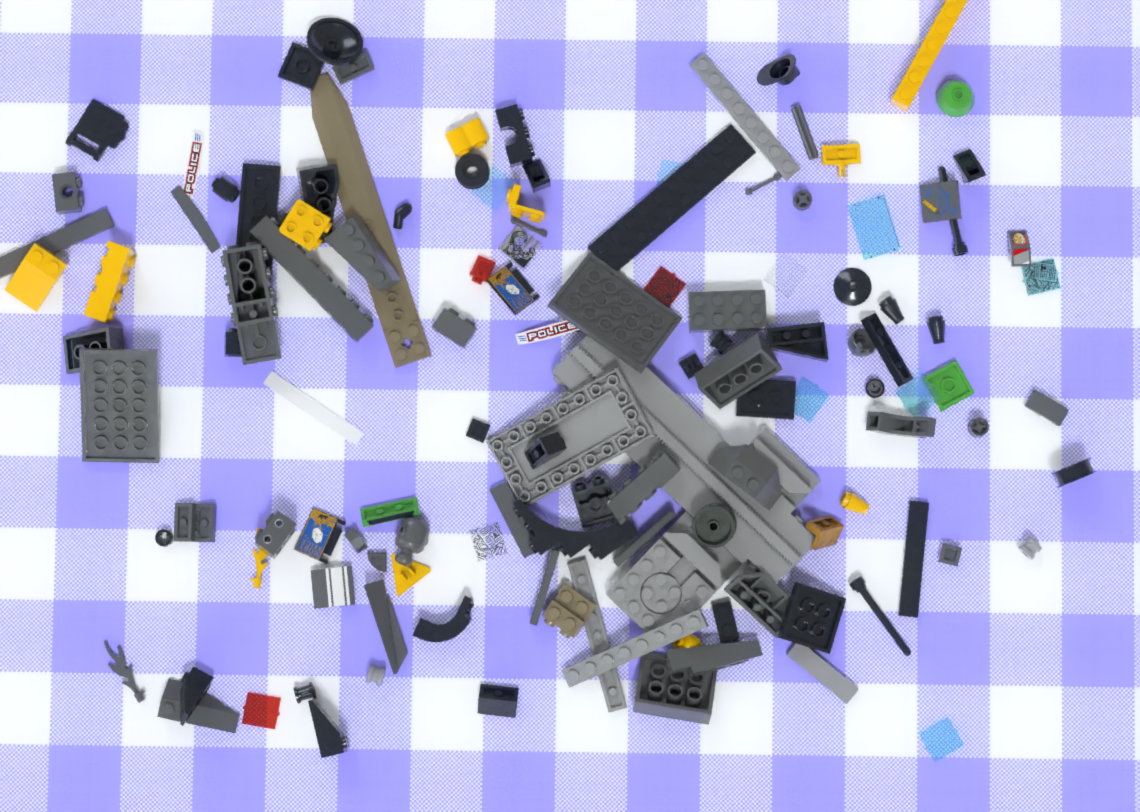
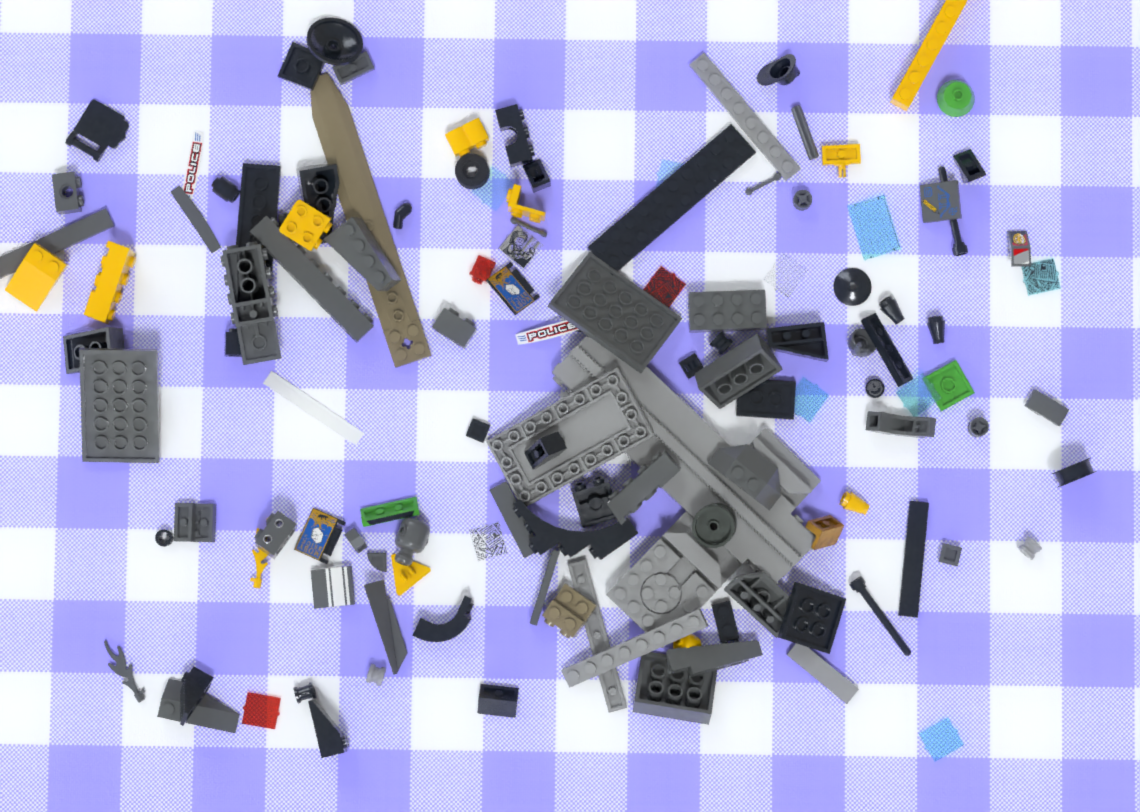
(644, 538): dark grey tile -> none

